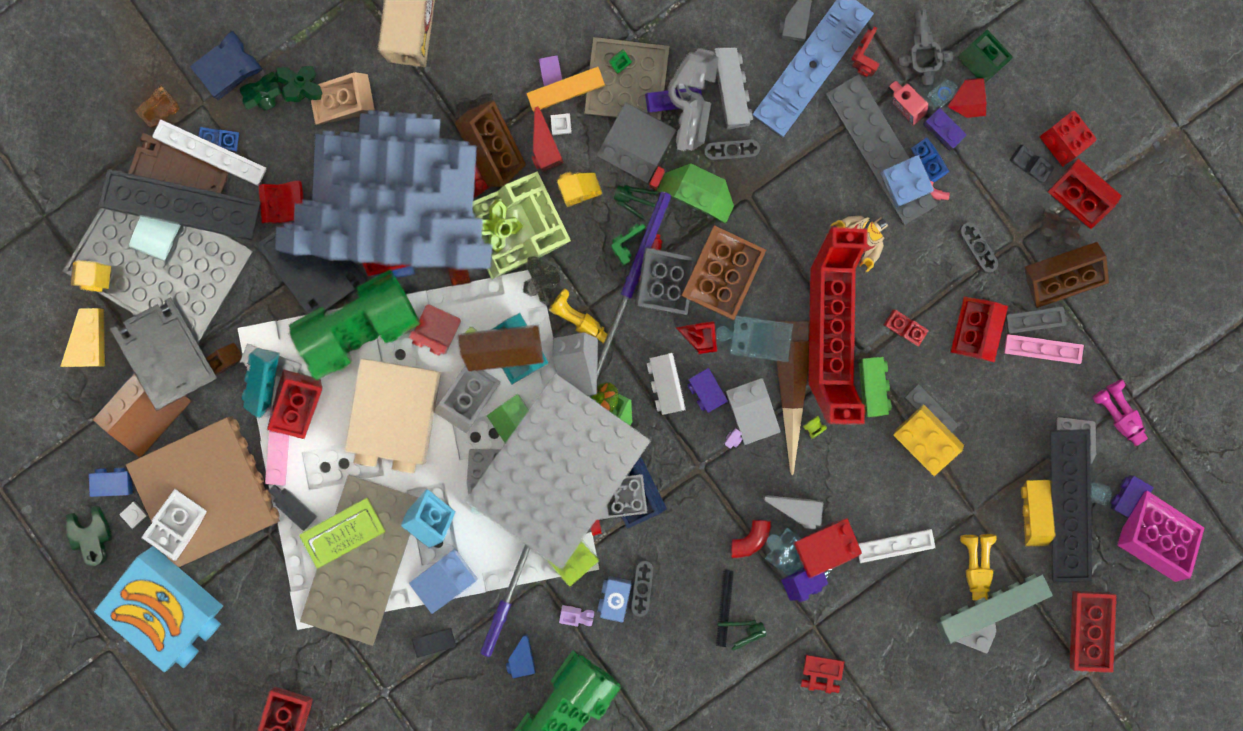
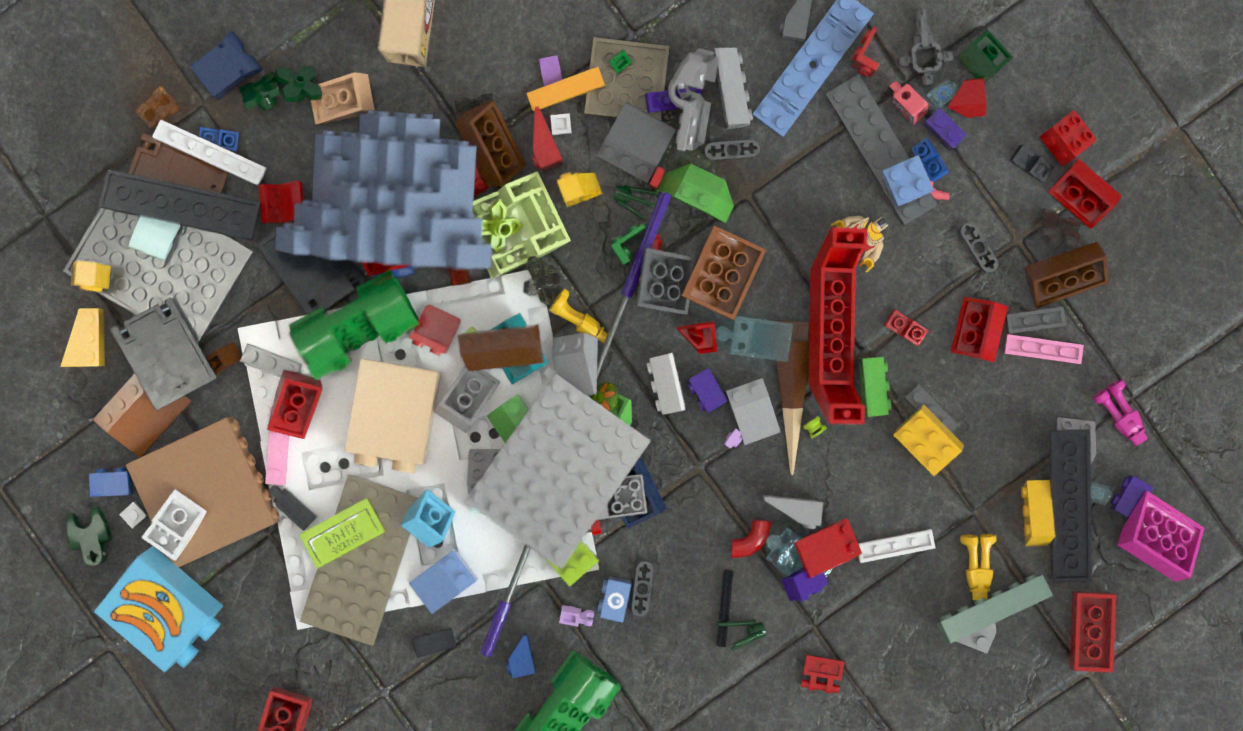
(260, 381): teal slope -> none

